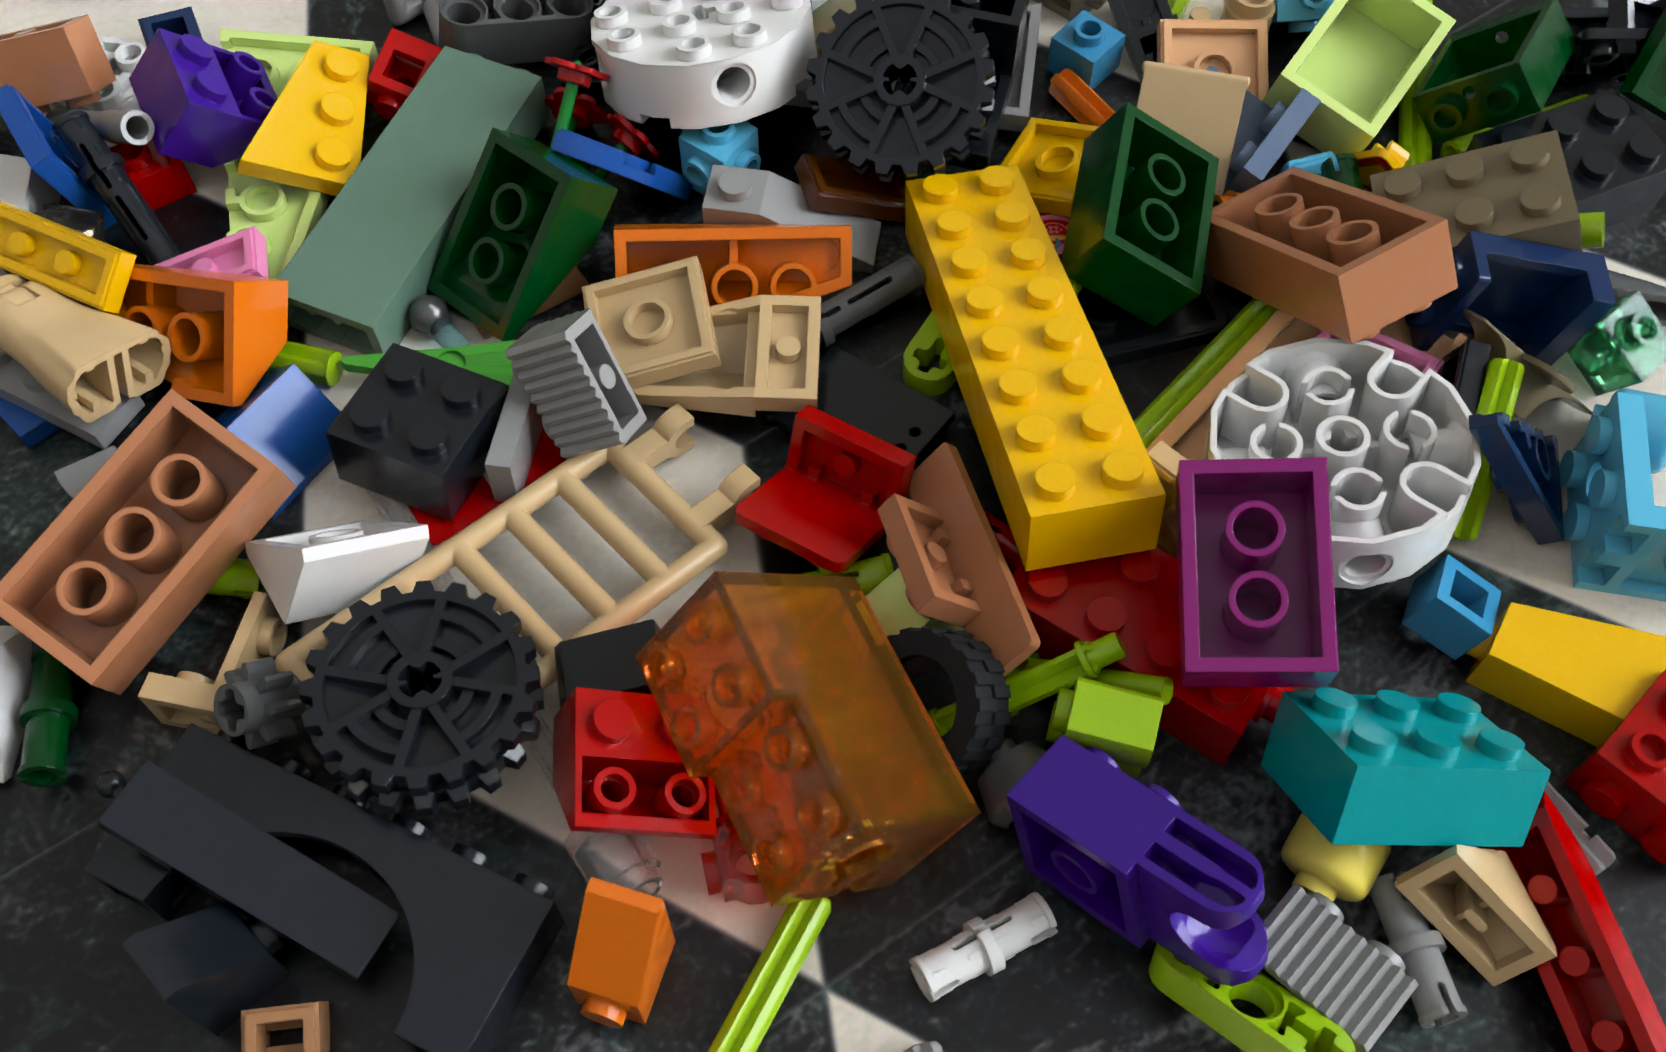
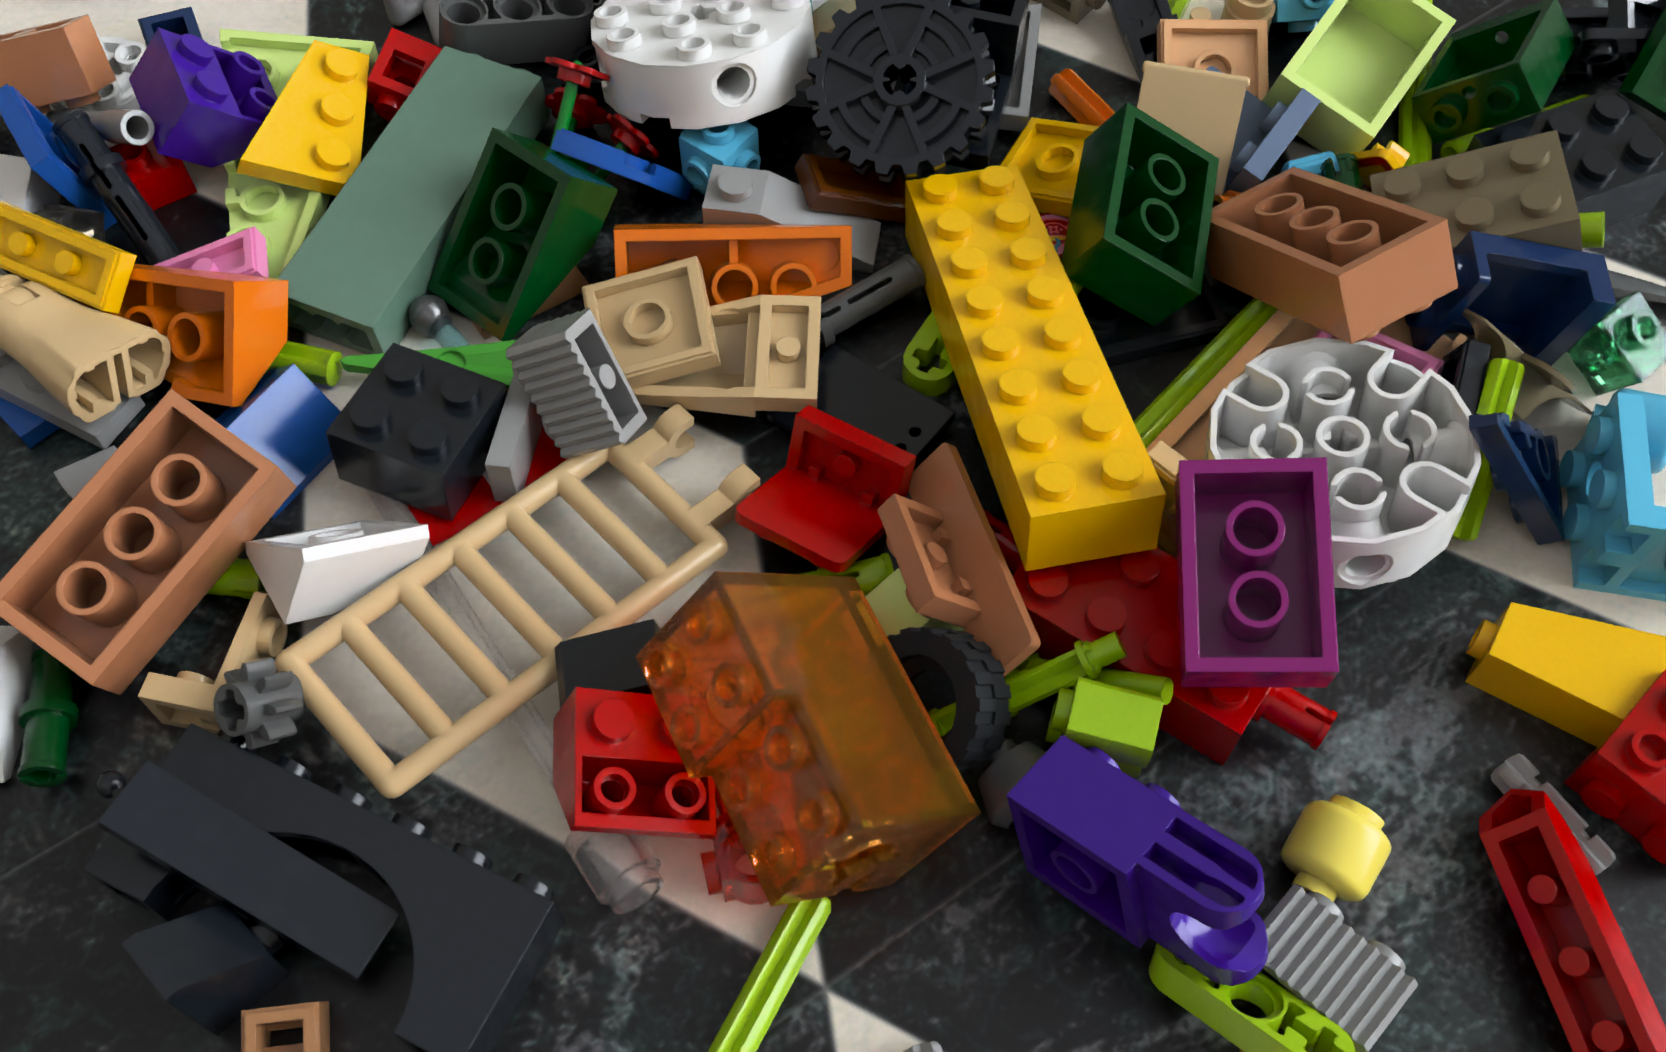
(423, 697): black piece -> none
(619, 953): orange slope -> none
(983, 946): white pin -> none
(1087, 48): dark azure plate -> none
(1403, 769): teal brick -> none
(1421, 952): light grey pin -> none
(1451, 607): dark azure plate -> none
(1480, 910): tan slope -> none

